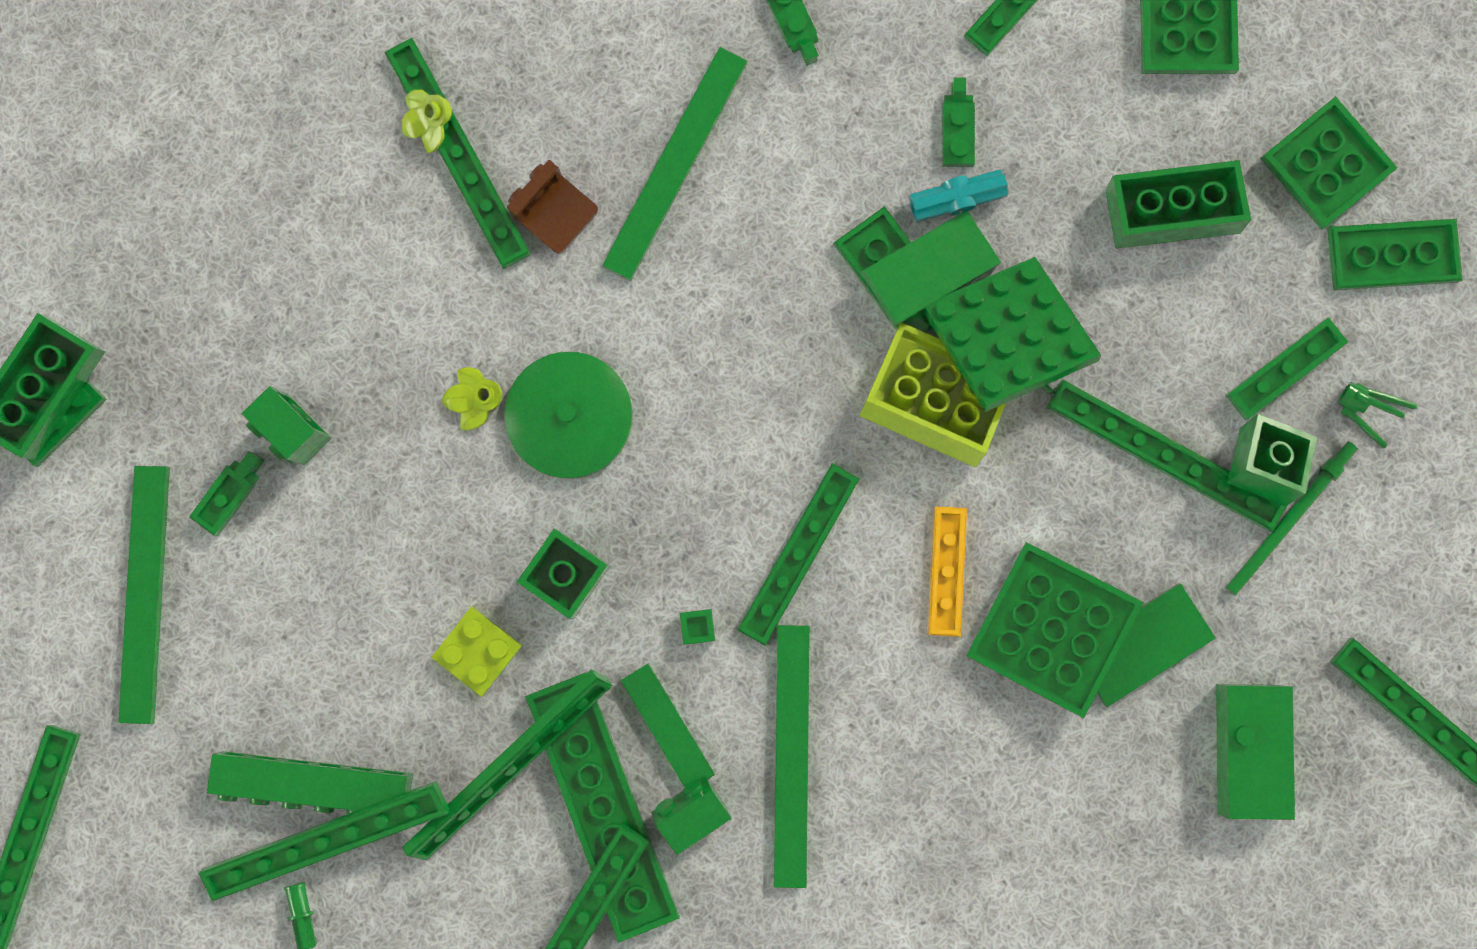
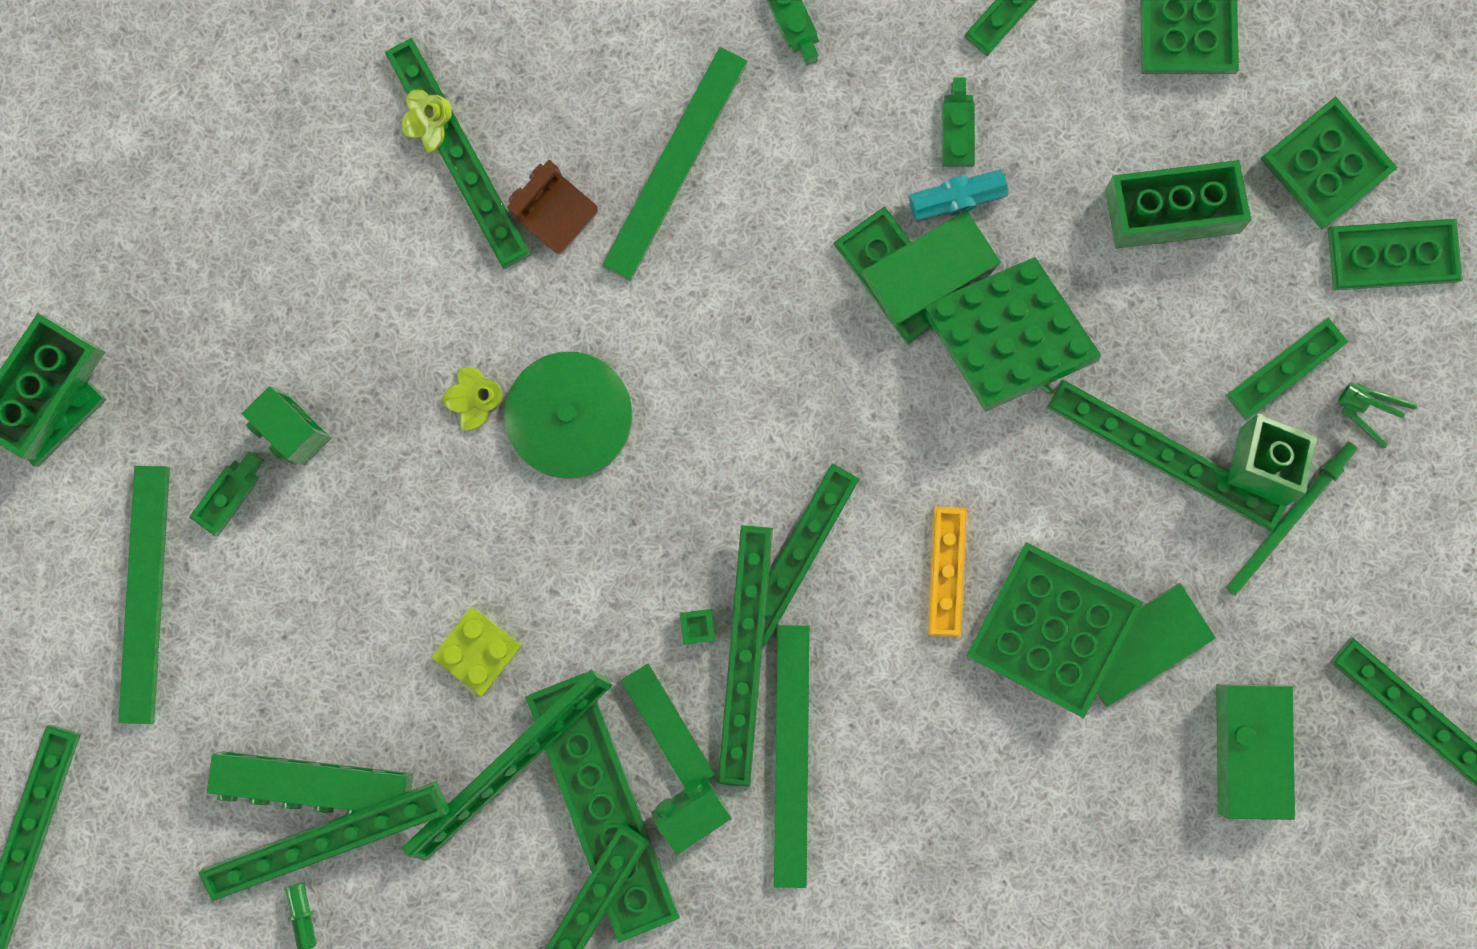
(563, 574): green brick -> none
(745, 655): none -> green tile
(928, 399): lime slope -> none

